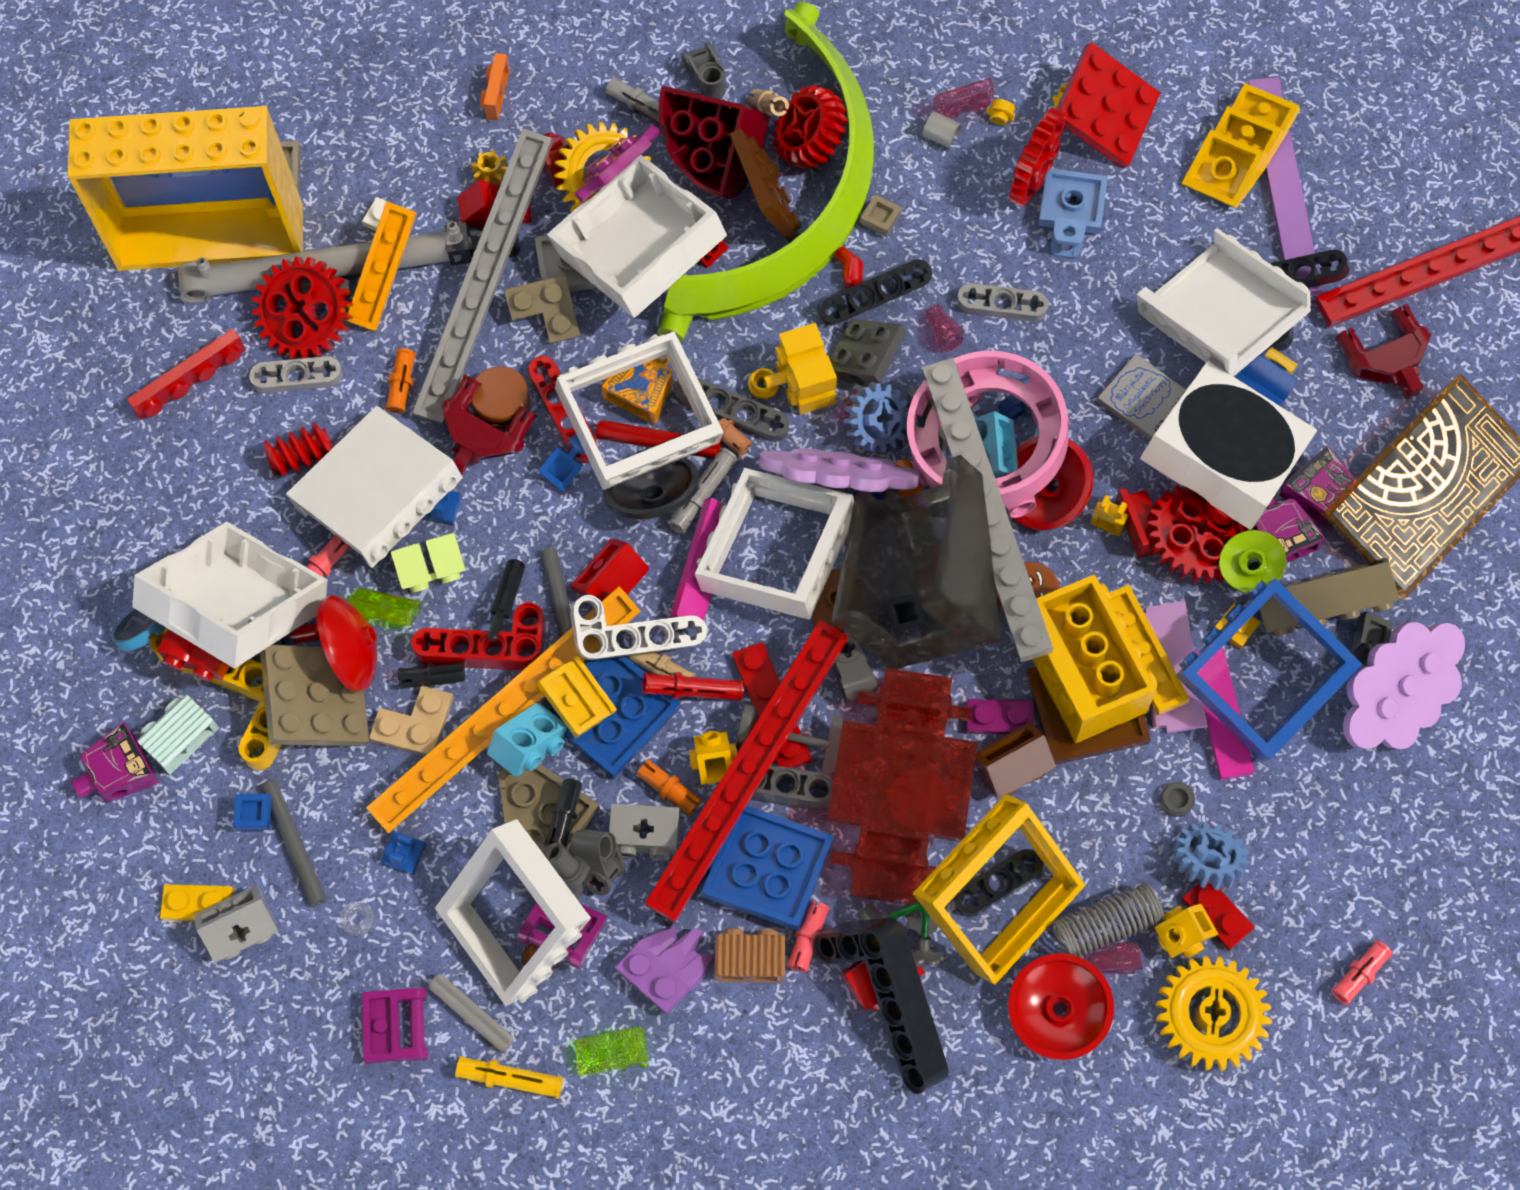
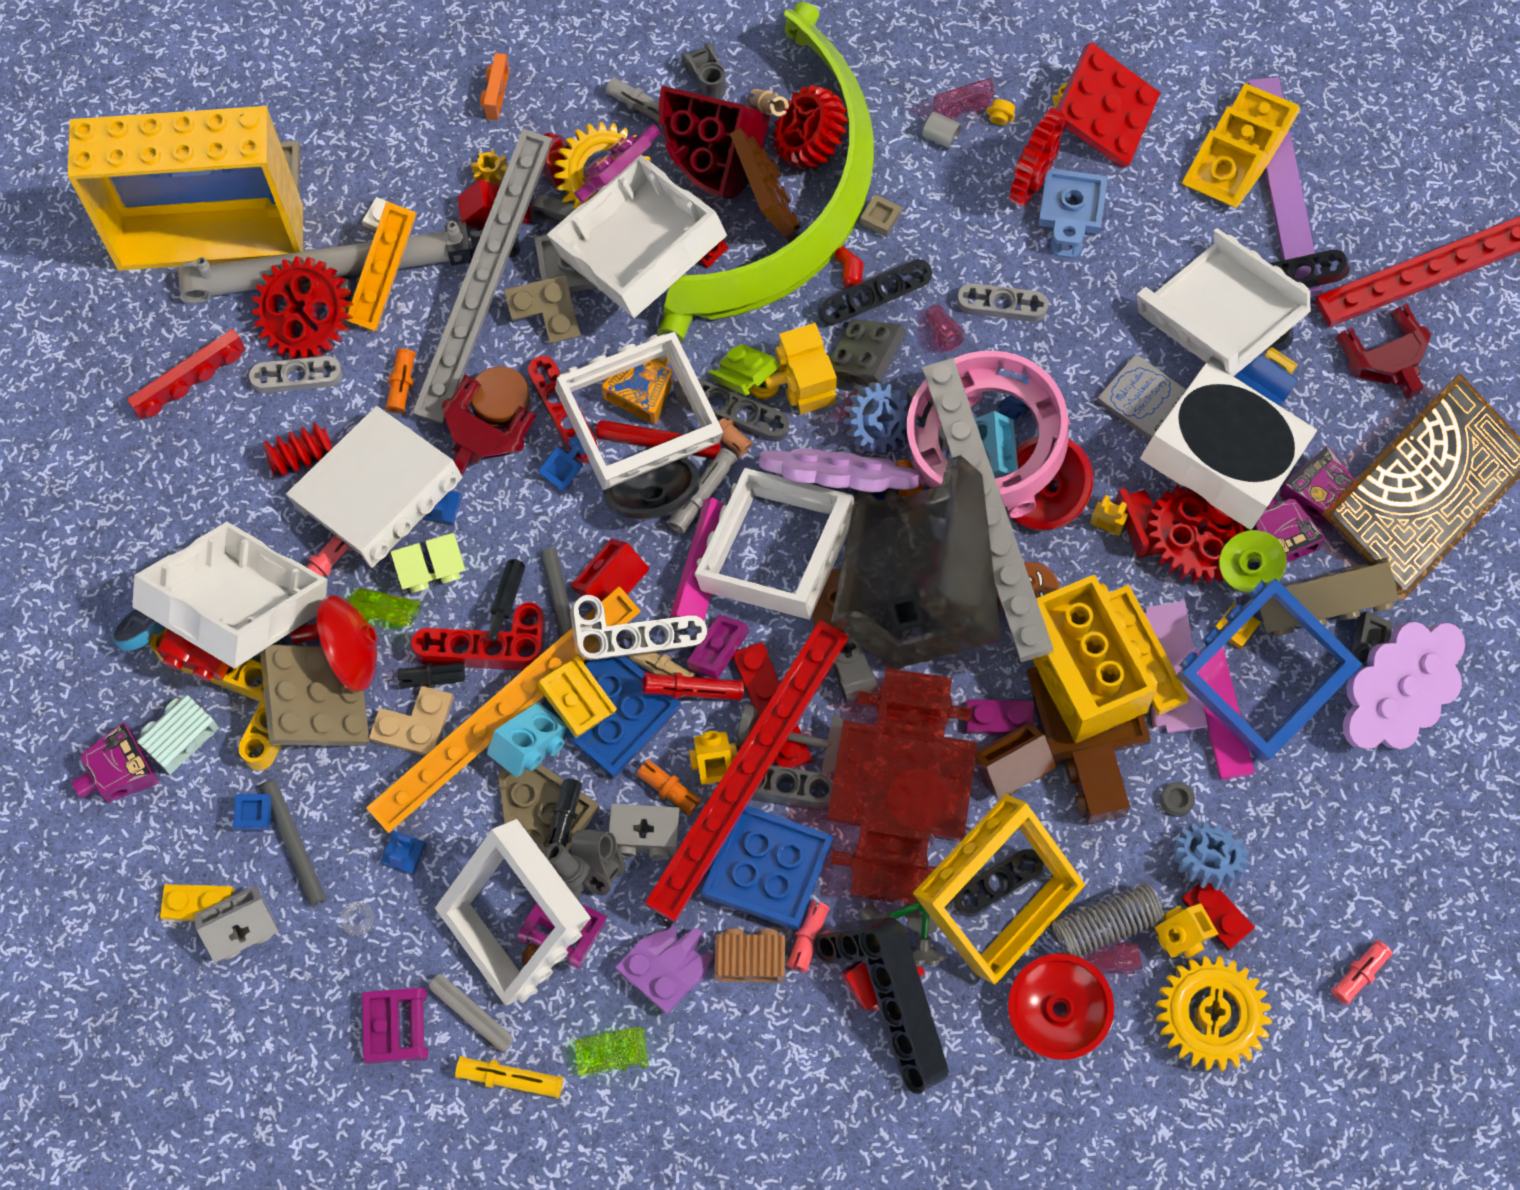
(550, 209): none -> dark grey beam
(718, 646): none -> magenta plate
(744, 368): none -> lime plate
(1098, 784): none -> reddish brown brick

